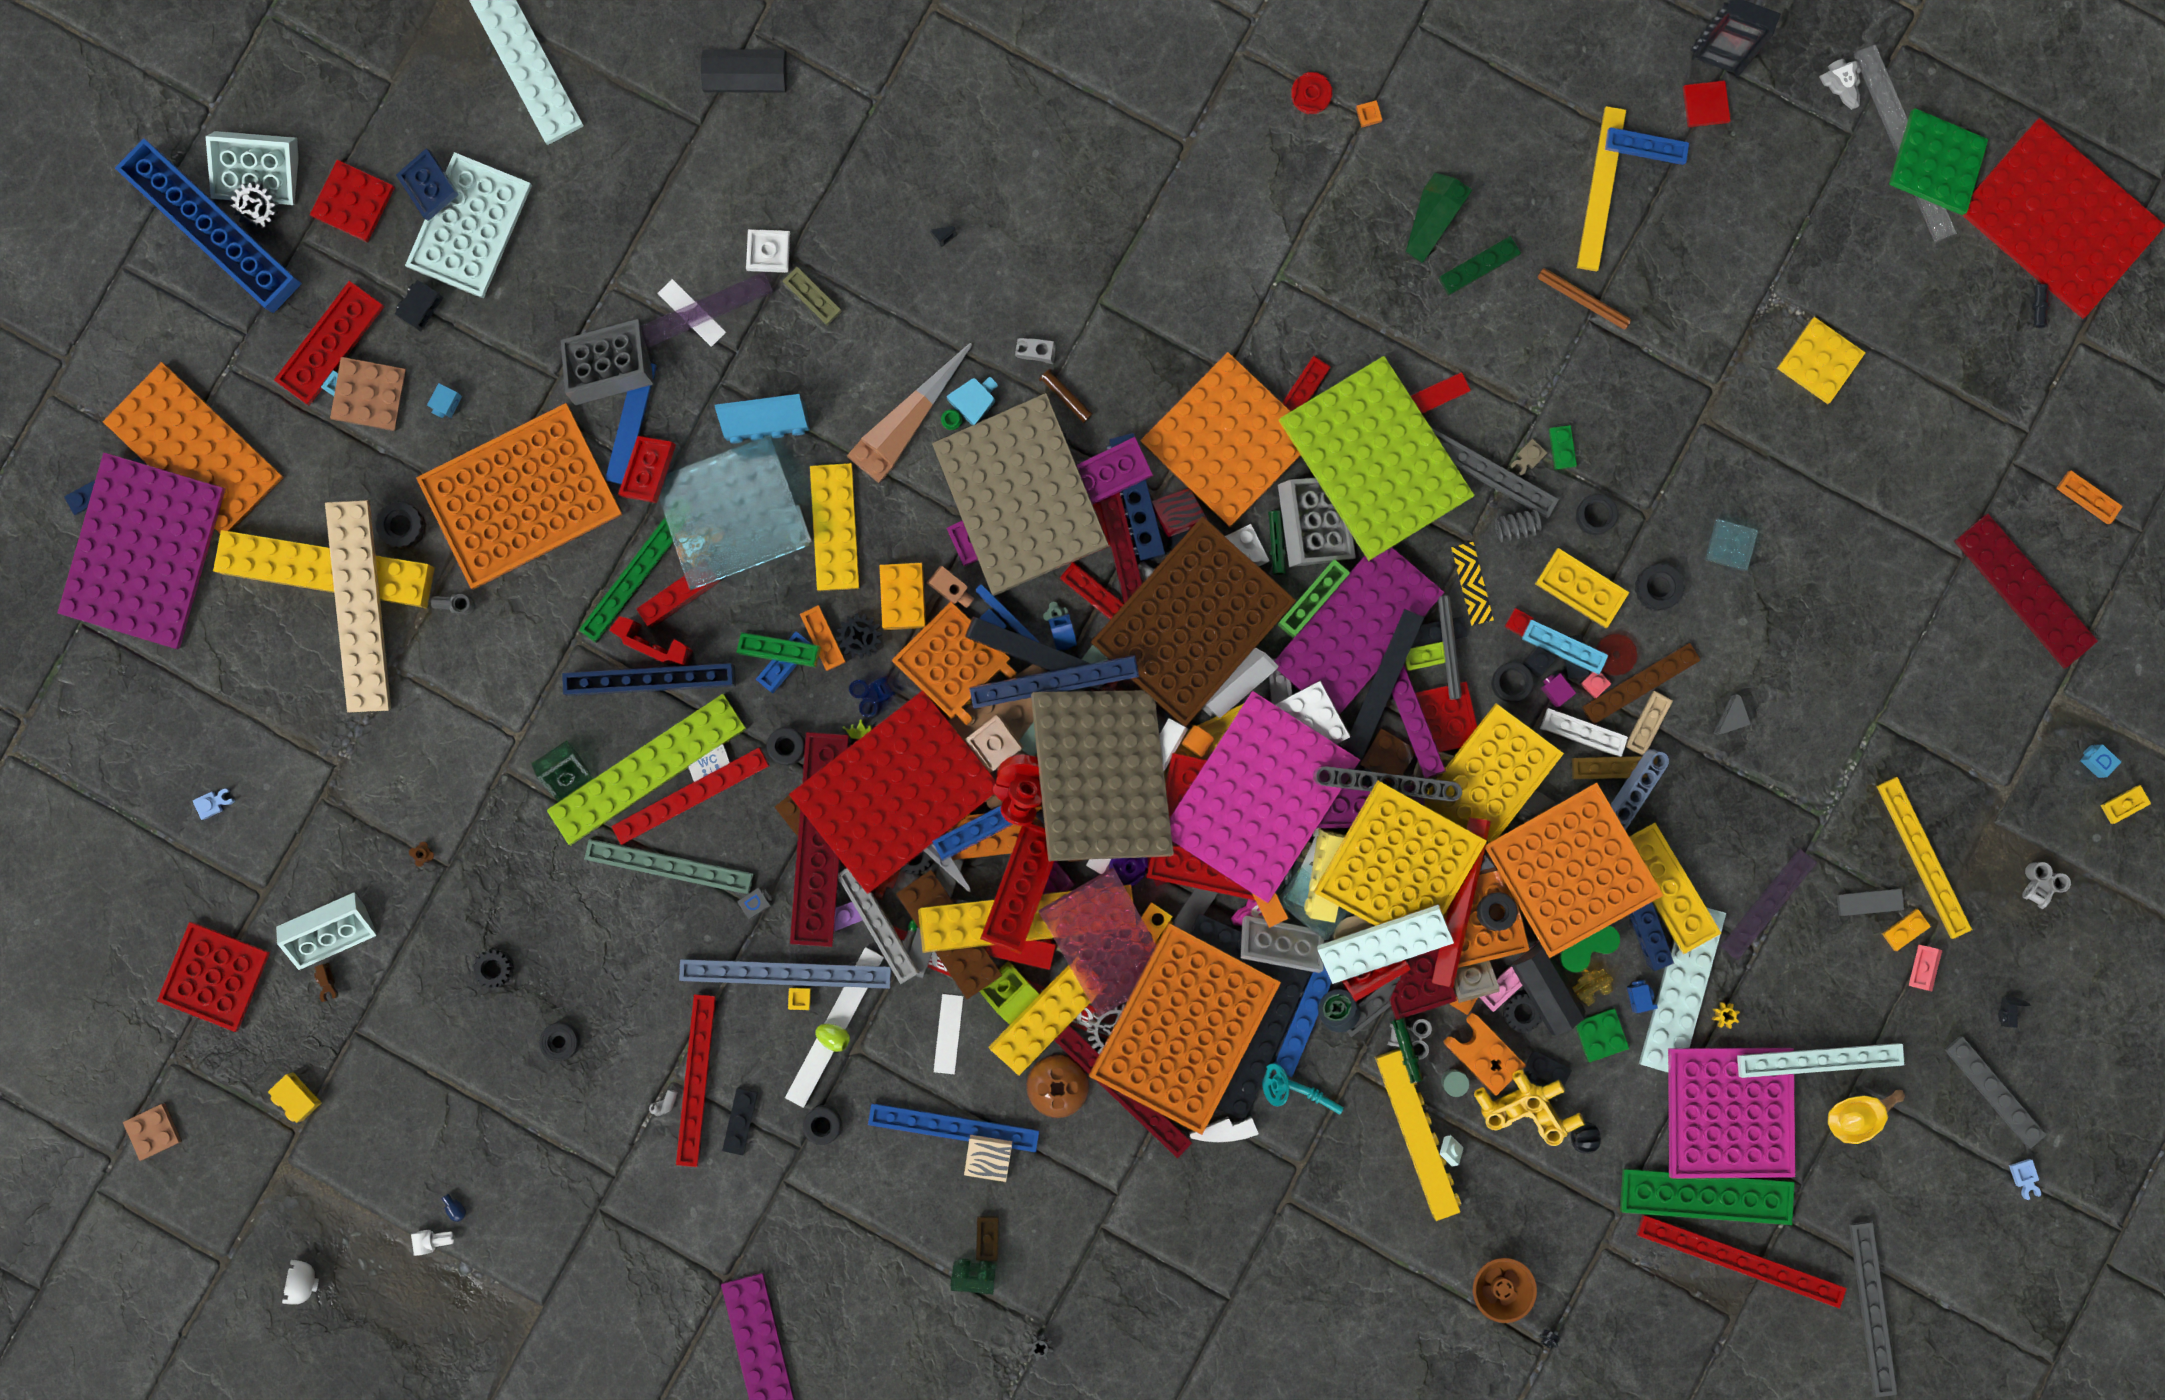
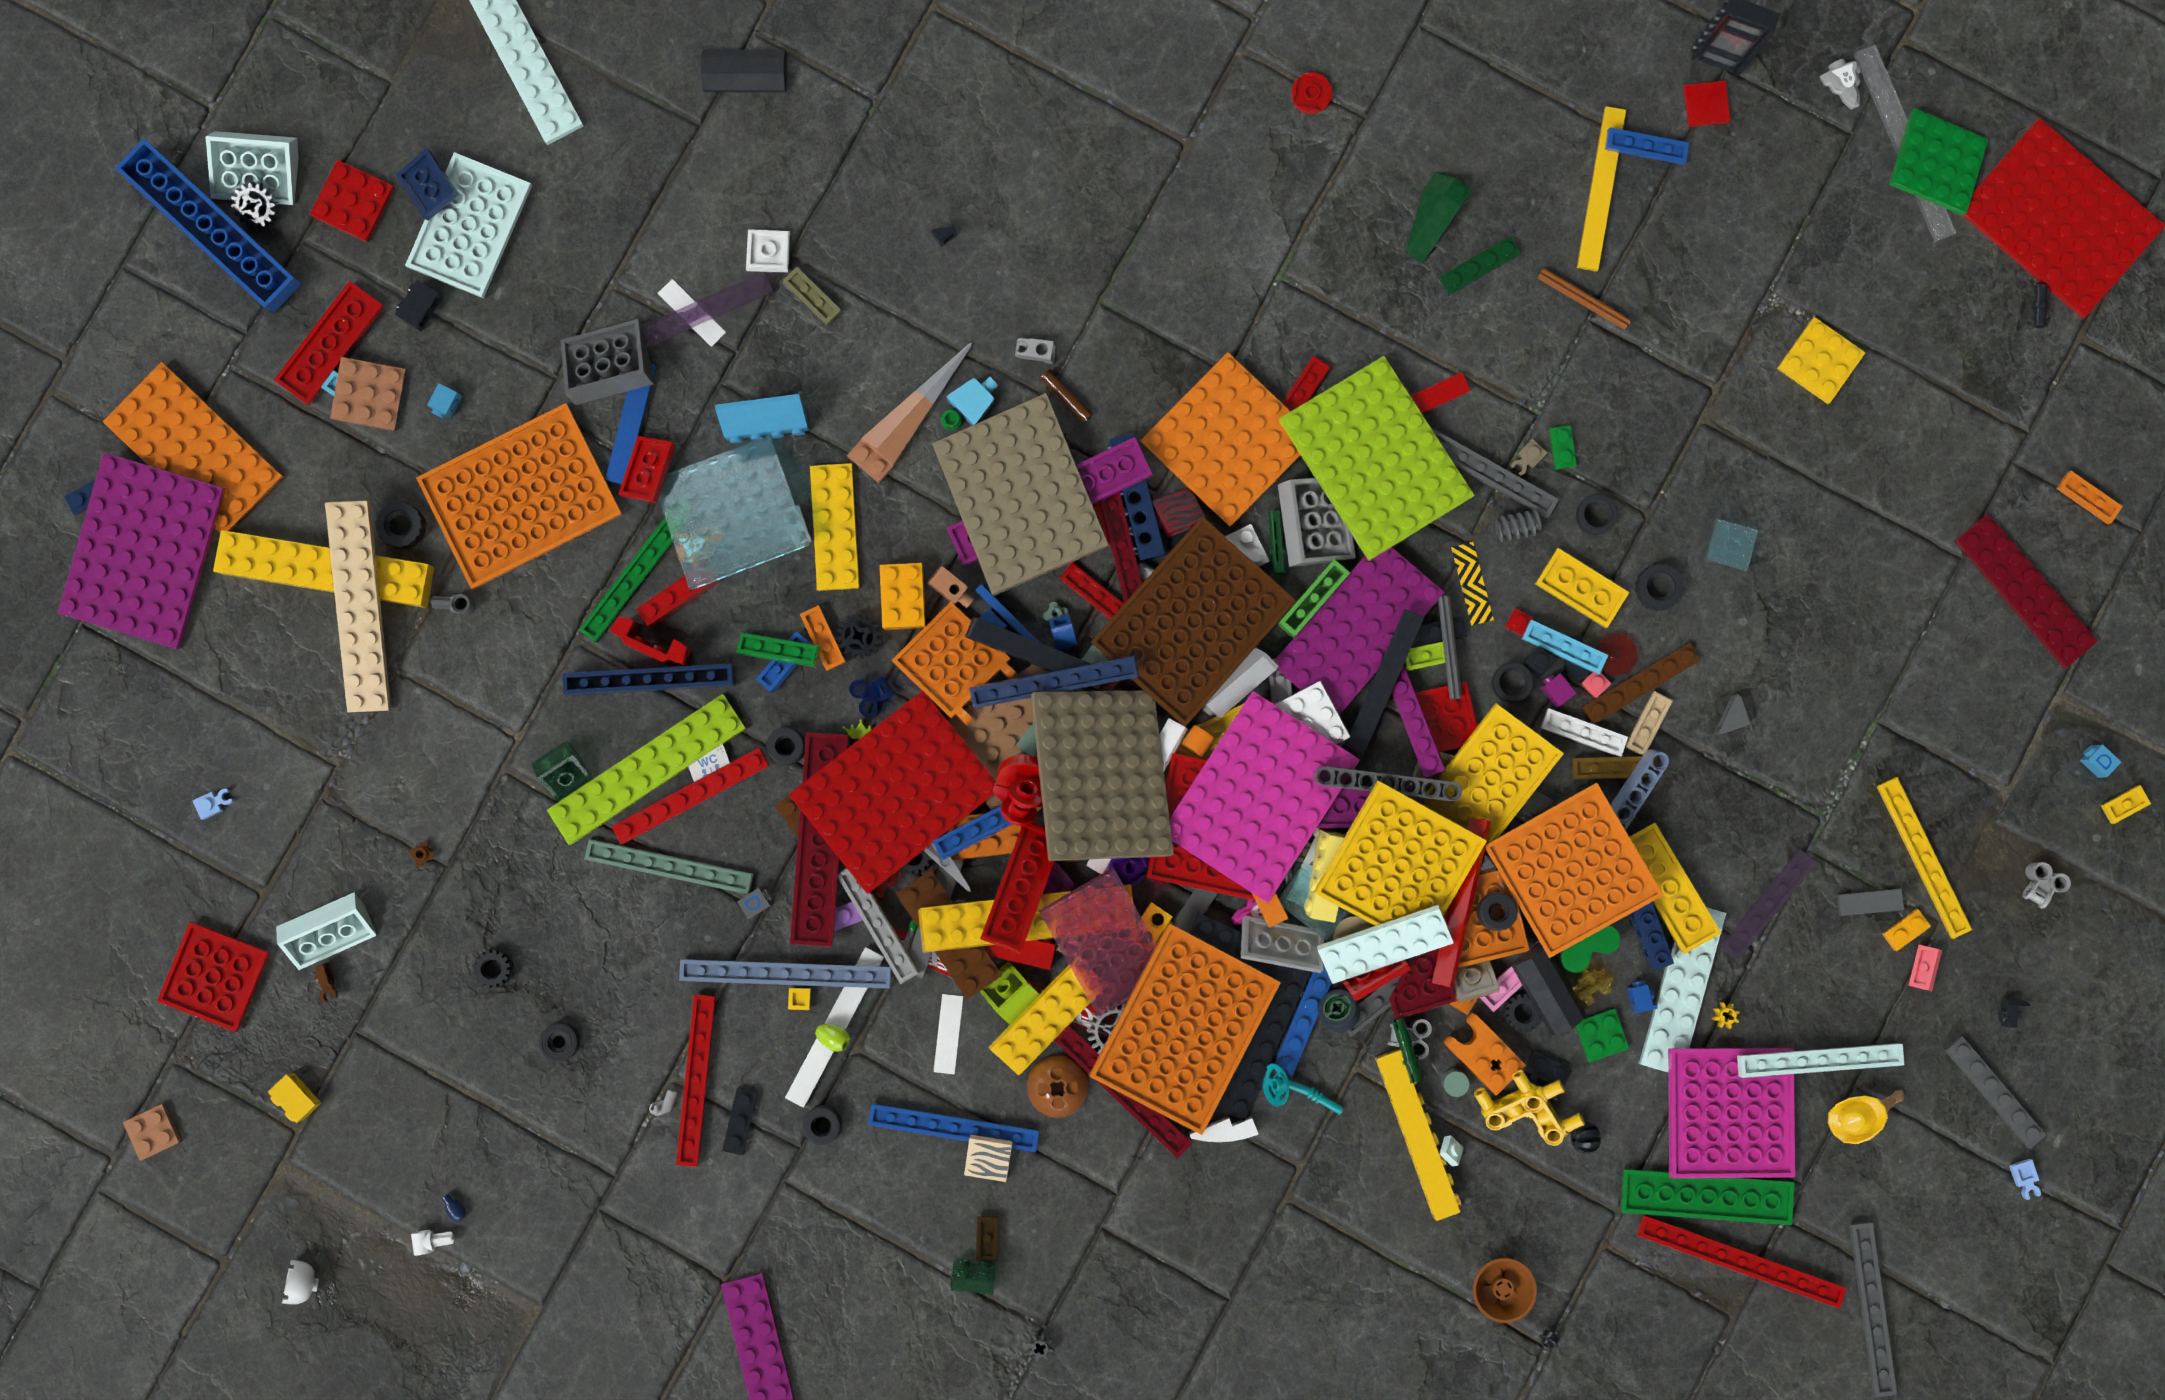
(994, 743): plate -> none
(1369, 113): orange plate -> none
(1387, 755): reddish brown plate -> none

